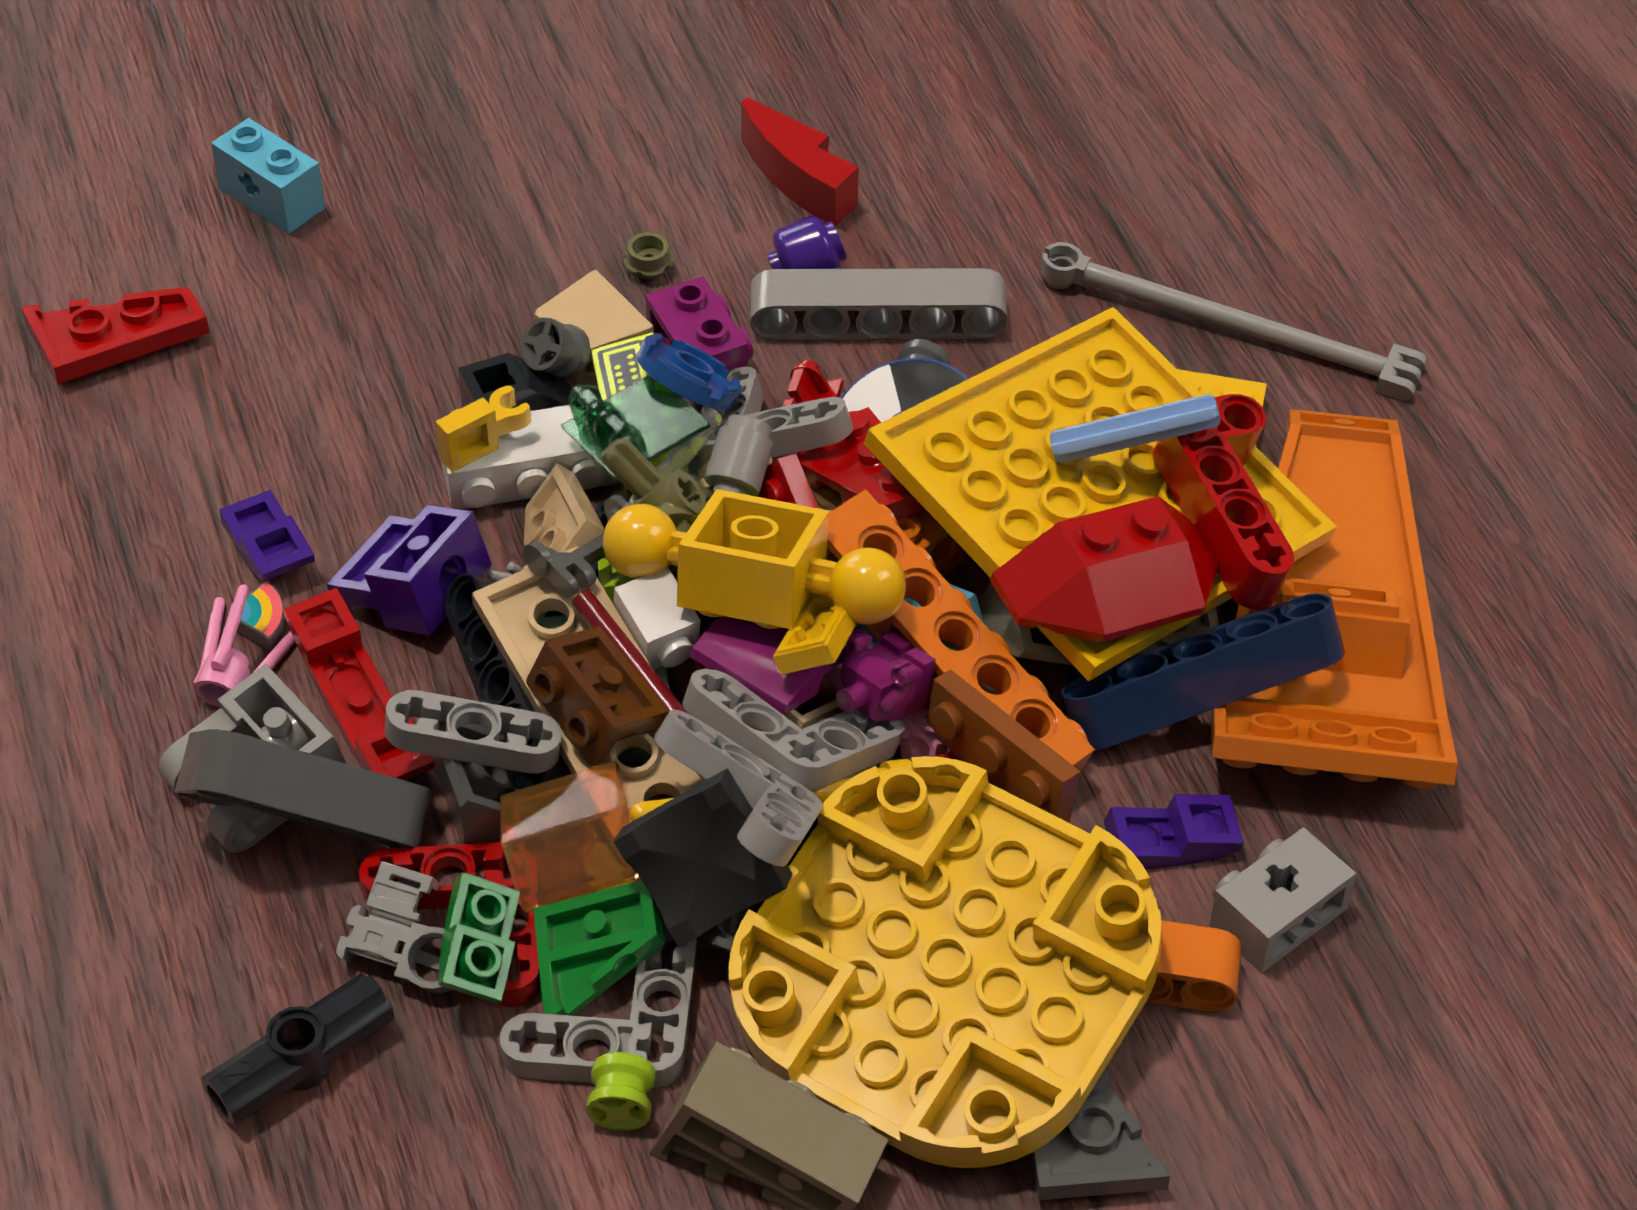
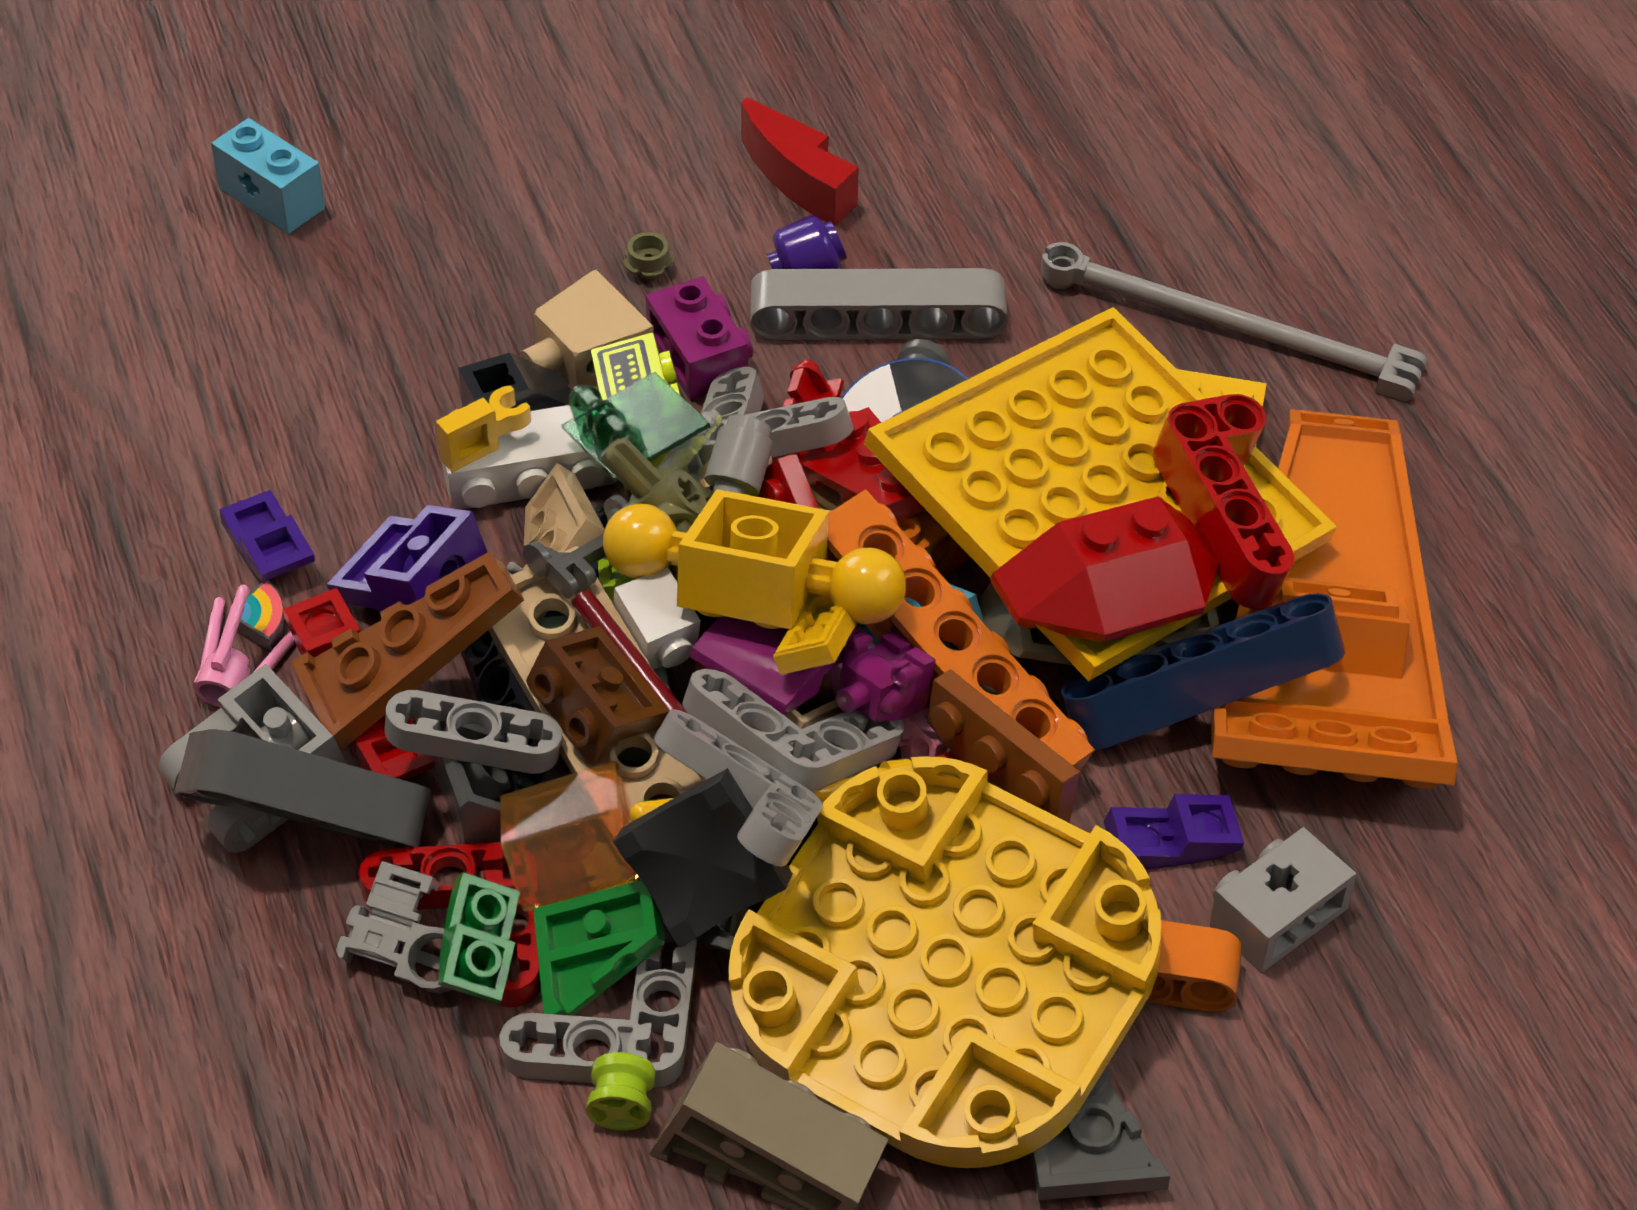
(104, 335): red wing -> none
(270, 1066): black piece -> none
(405, 648): none -> dark orange wing
(555, 347): dark grey wheel -> none
(688, 372): blue tile -> none
(1135, 428): light blue axle -> none

